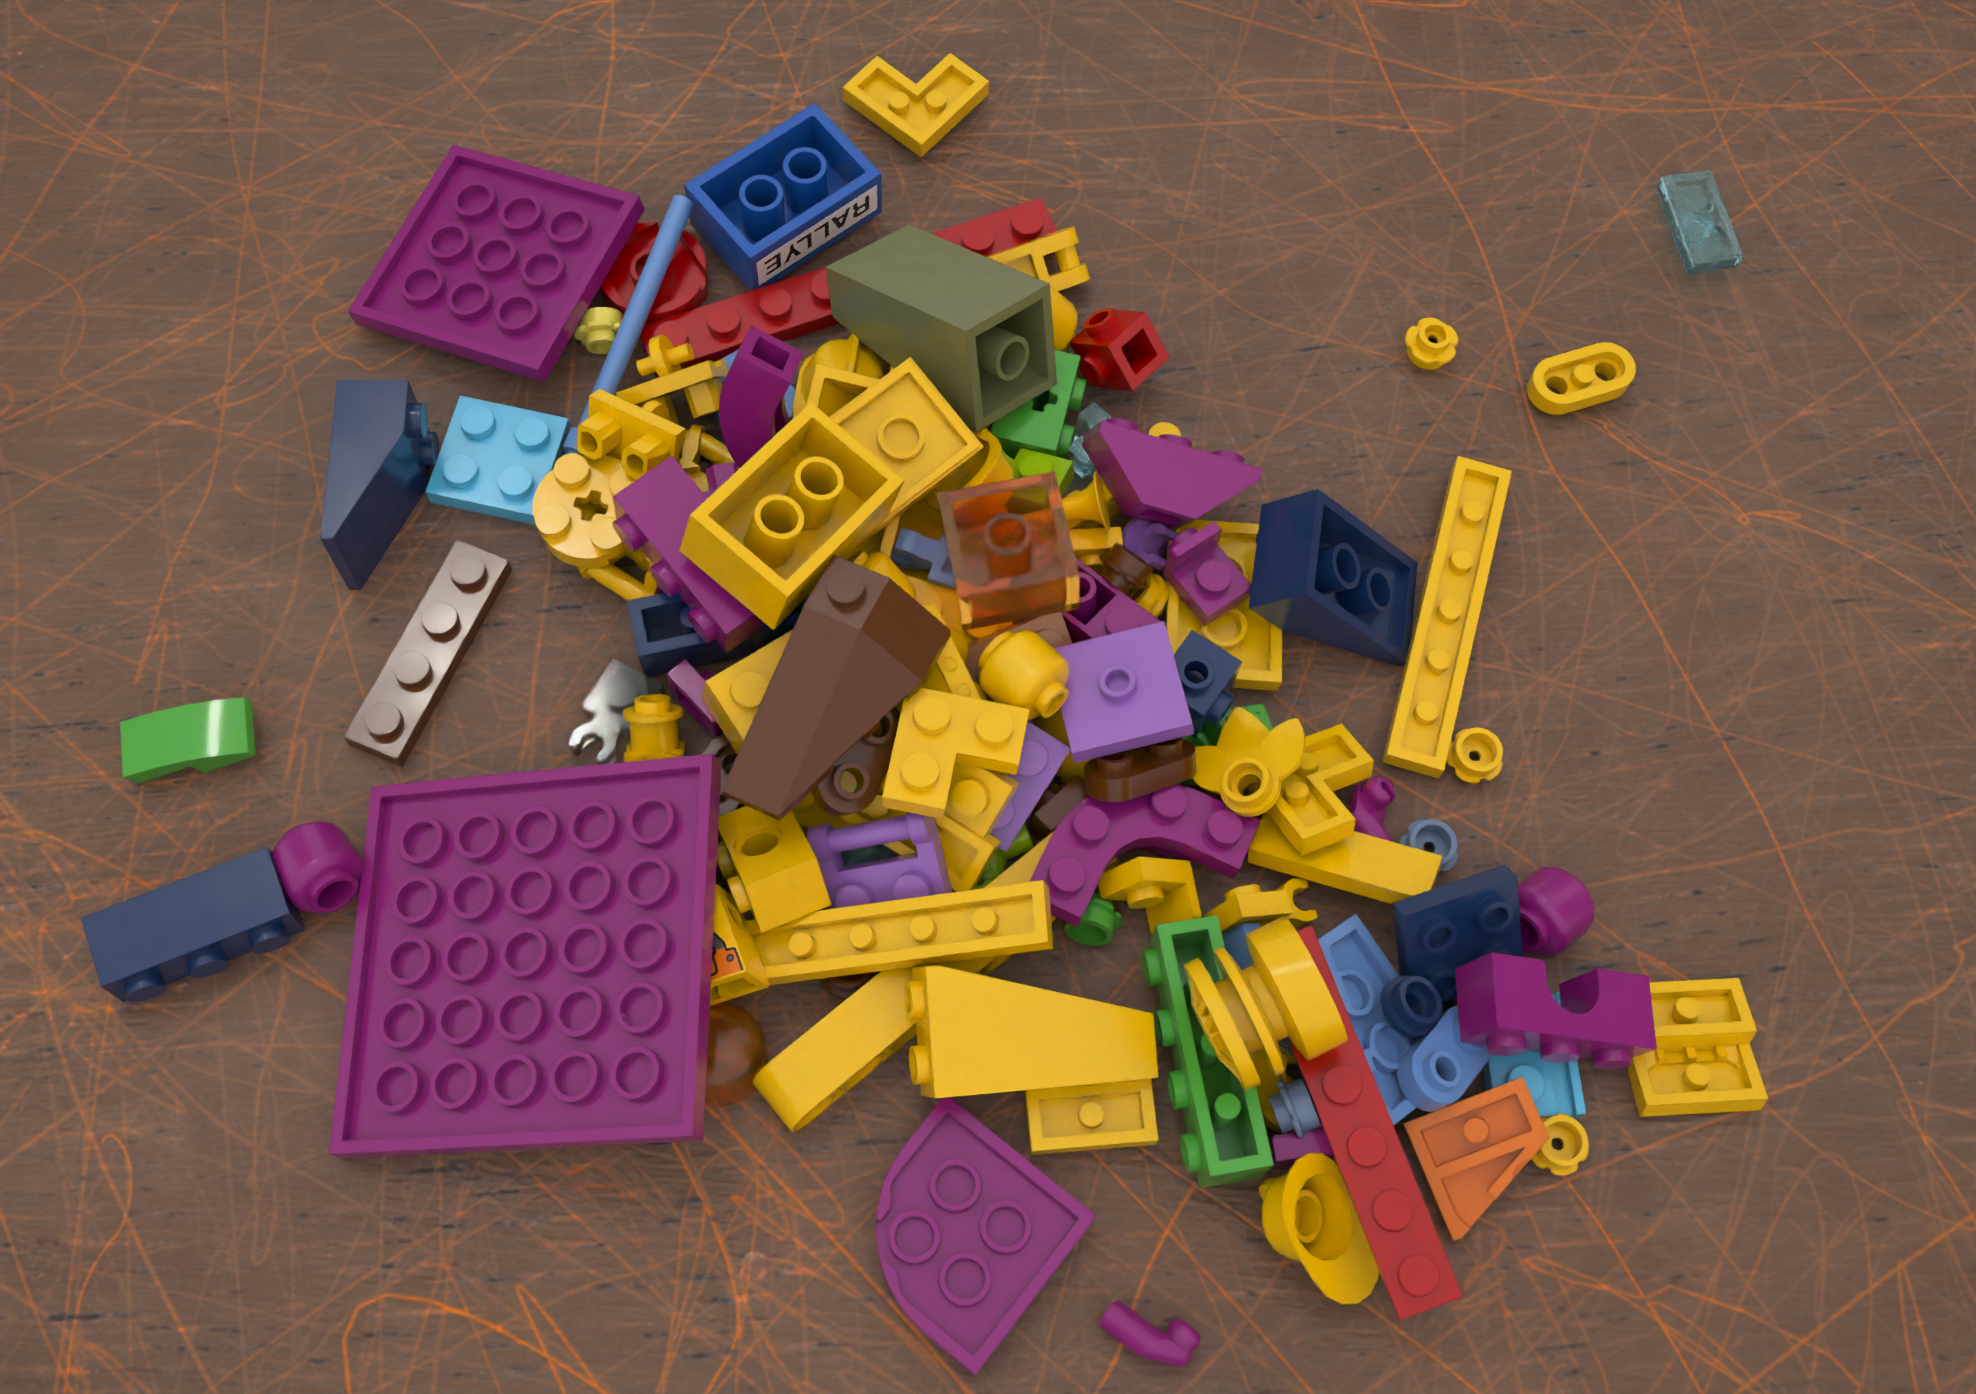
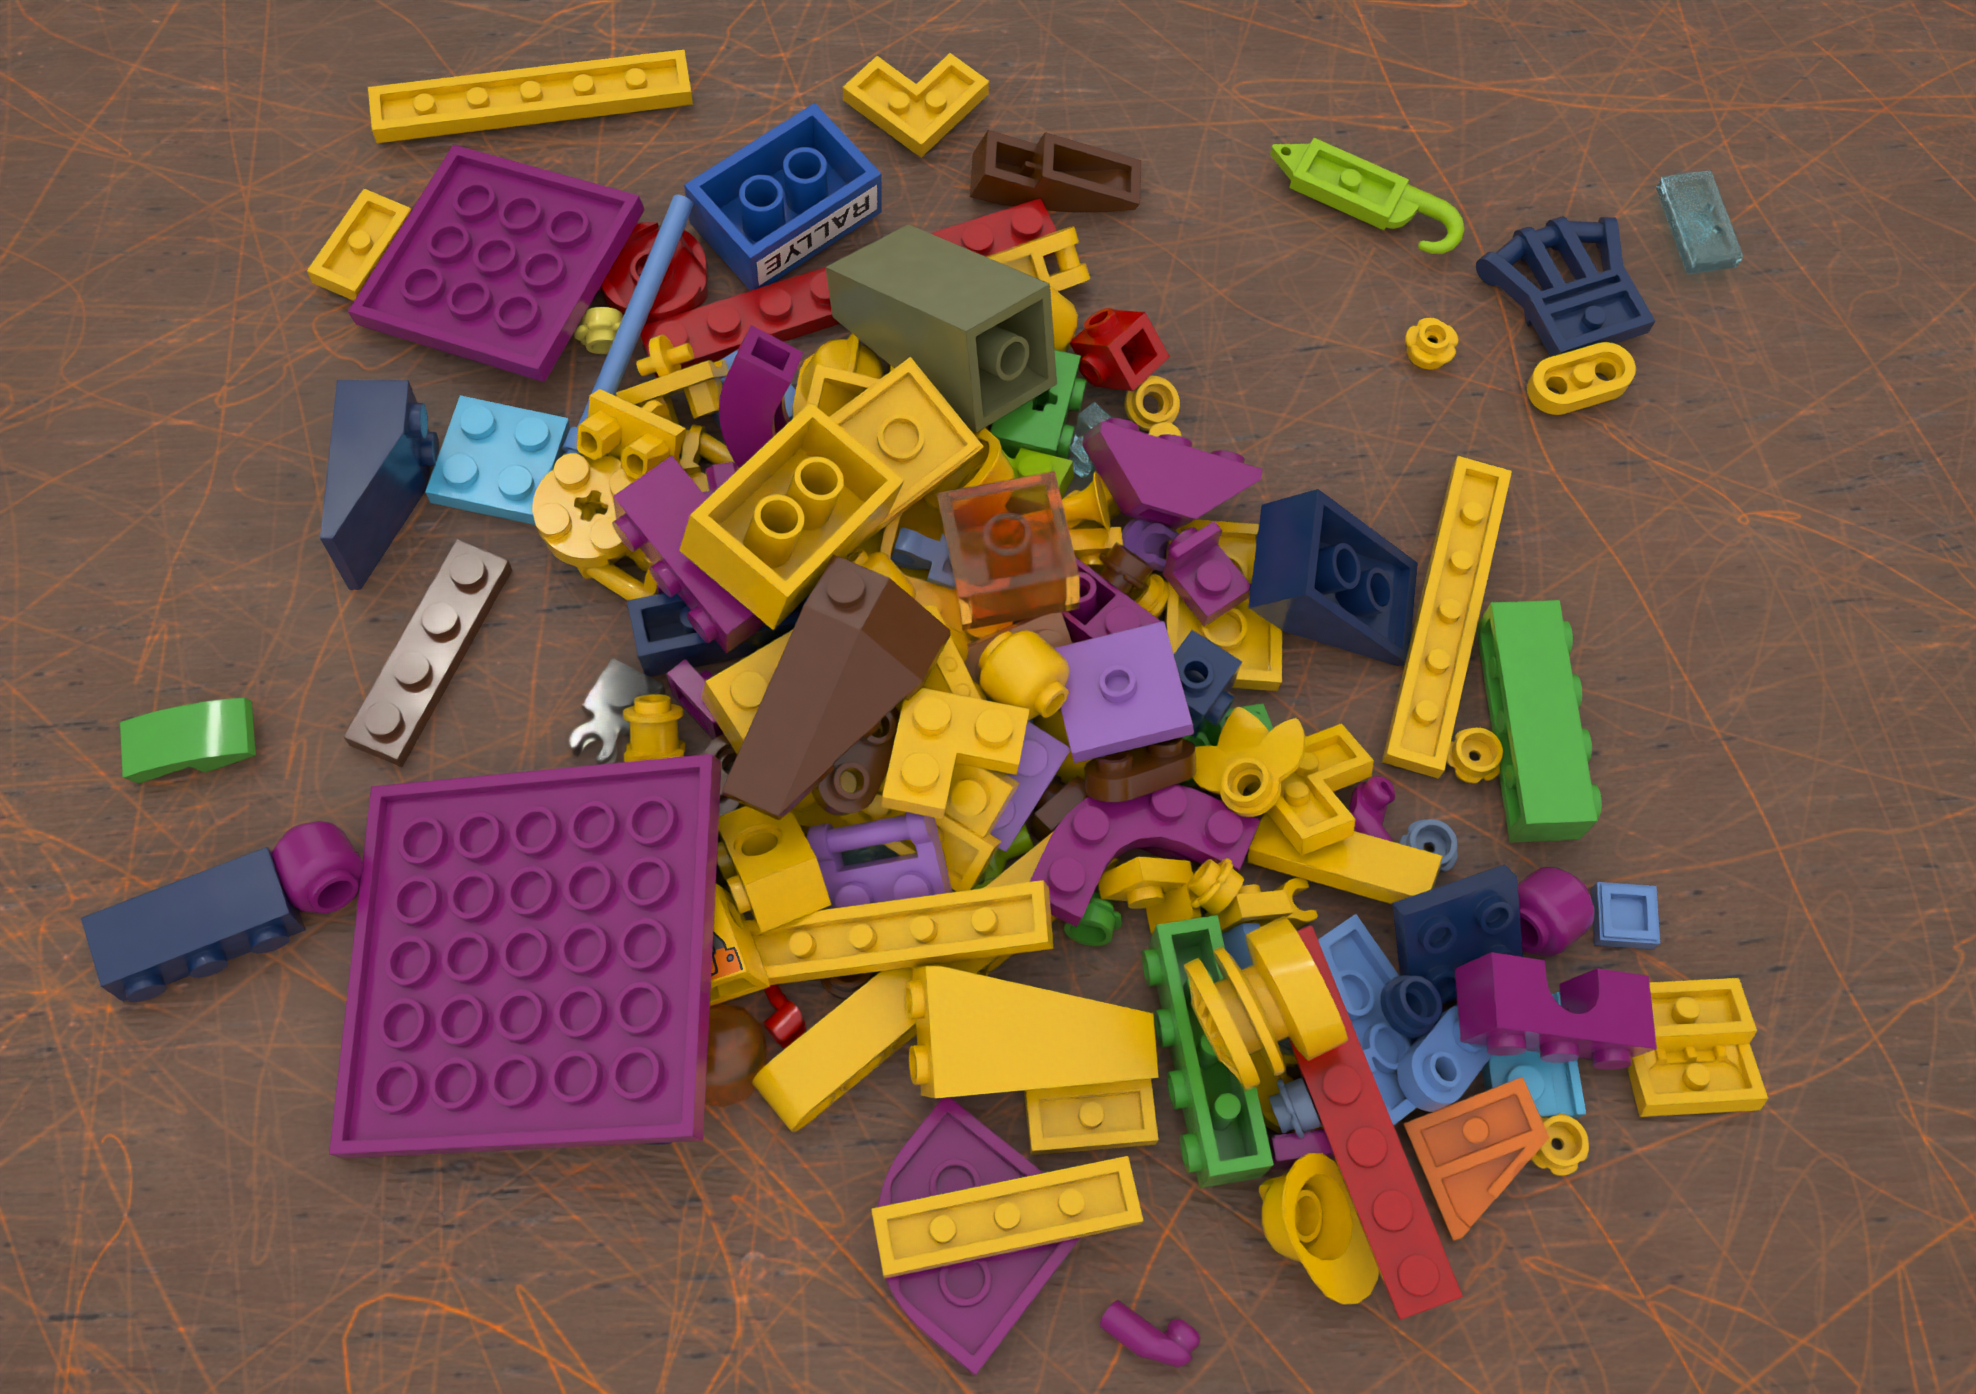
(357, 244): none -> yellow plate
(529, 96): none -> yellow plate
(786, 1022): none -> red hand
(1006, 1216): none -> yellow plate
(1057, 170): none -> reddish brown slope
(1165, 395): none -> yellow plate
(1215, 885): none -> yellow plate
(1364, 190): none -> lime plate
(1538, 721): none -> bright green brick
(1577, 312): none -> dark blue plate
(1625, 915): none -> medium blue tile

